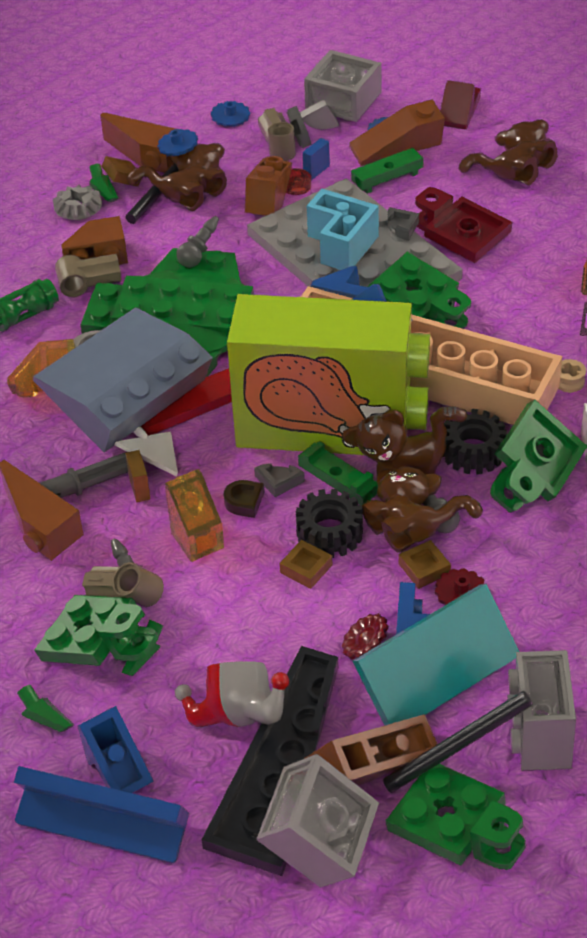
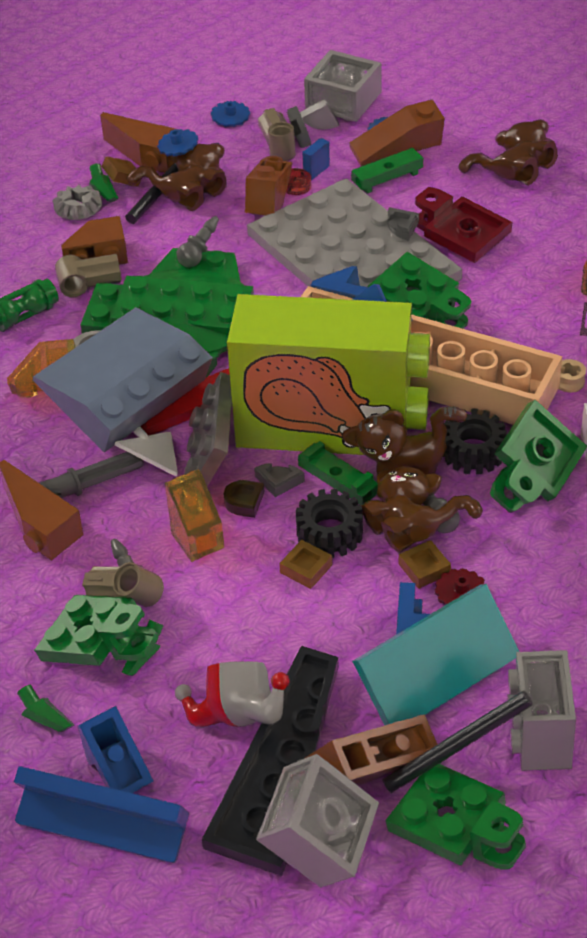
(138, 476): pearl gold tile -> none
(210, 429): none -> flat silver plate
(343, 227): medium azure brick -> none
(364, 635): dark red piece -> none
(459, 103): dark red slope -> none

